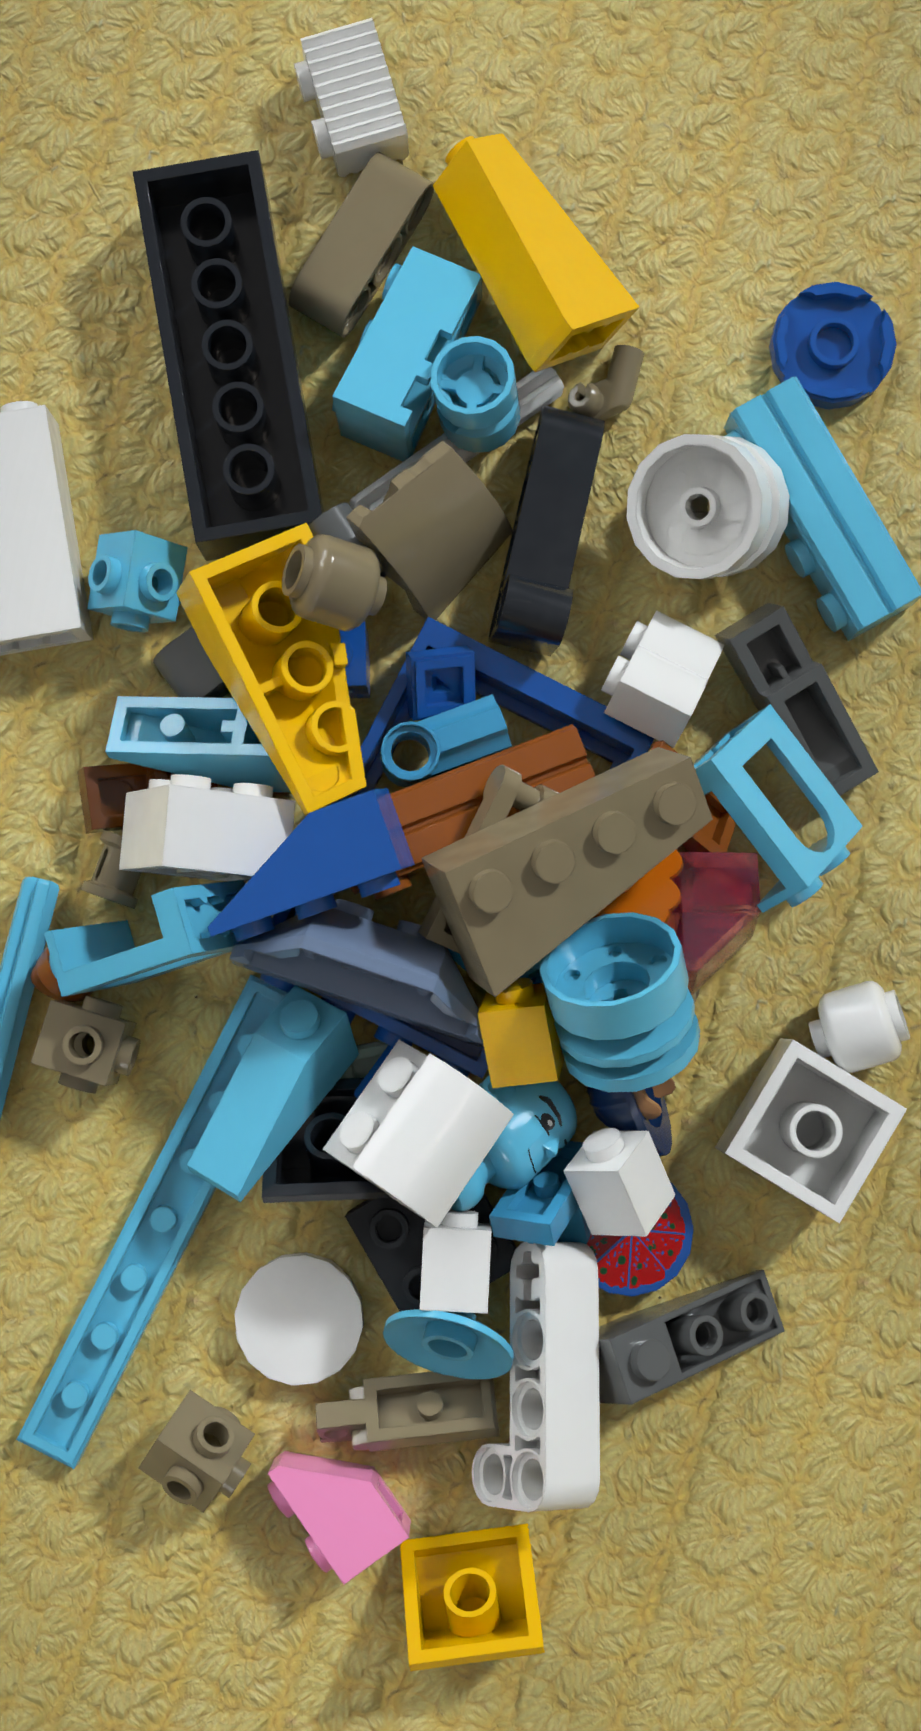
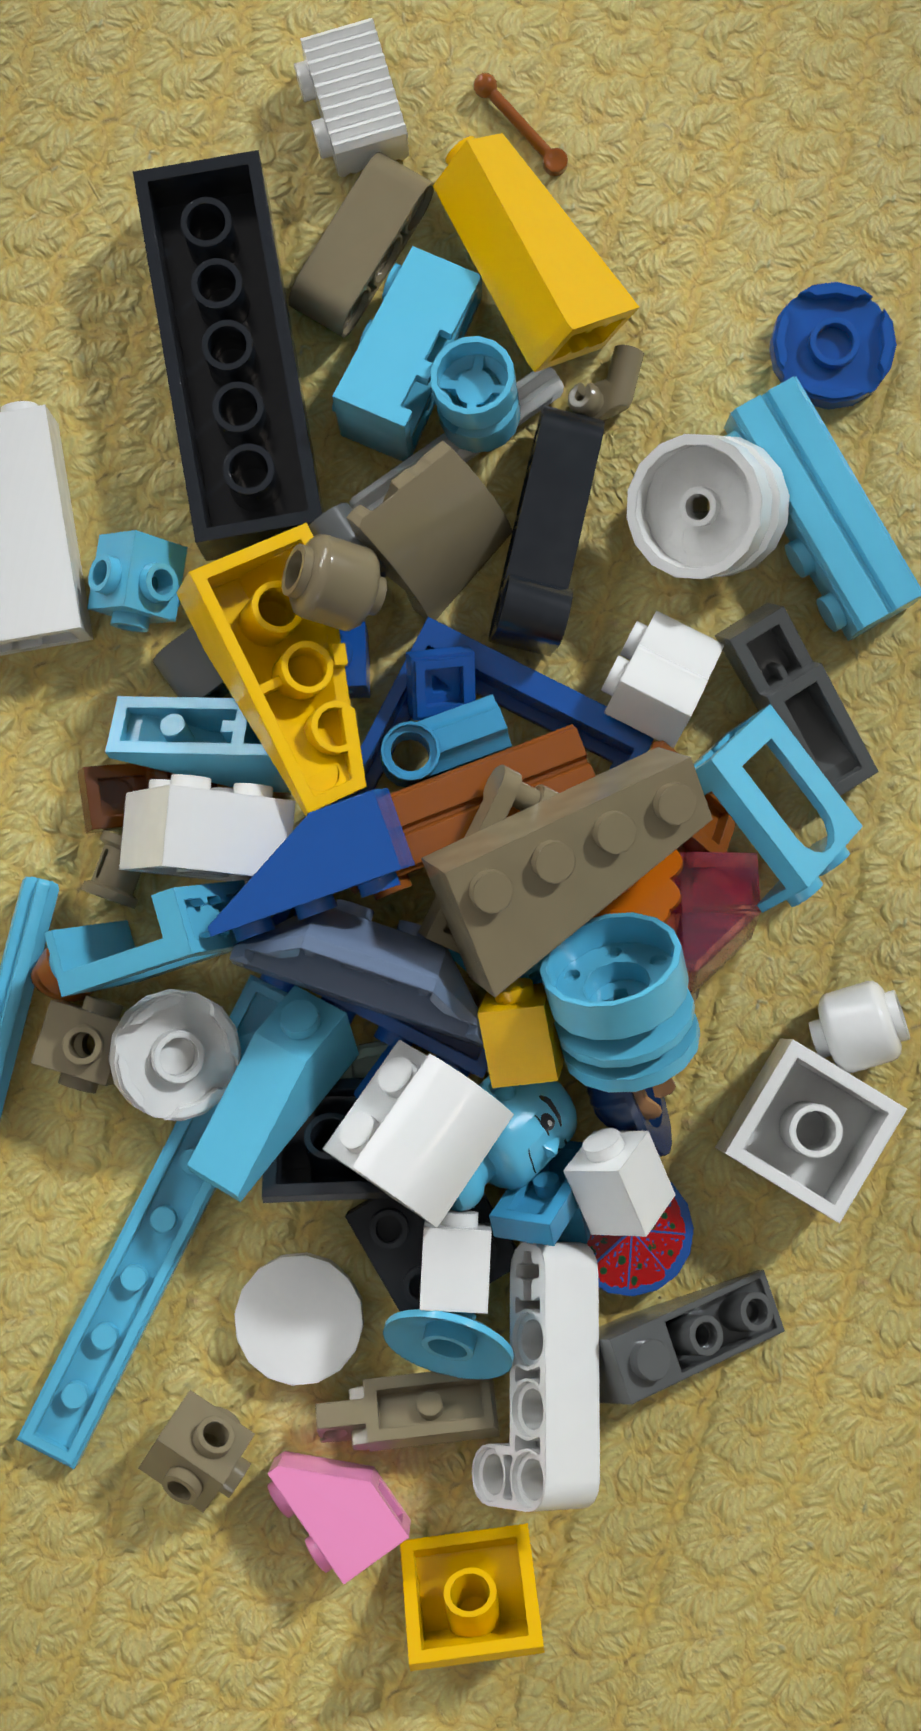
(174, 1054): none -> white tile
(554, 159): none -> dark orange hinge

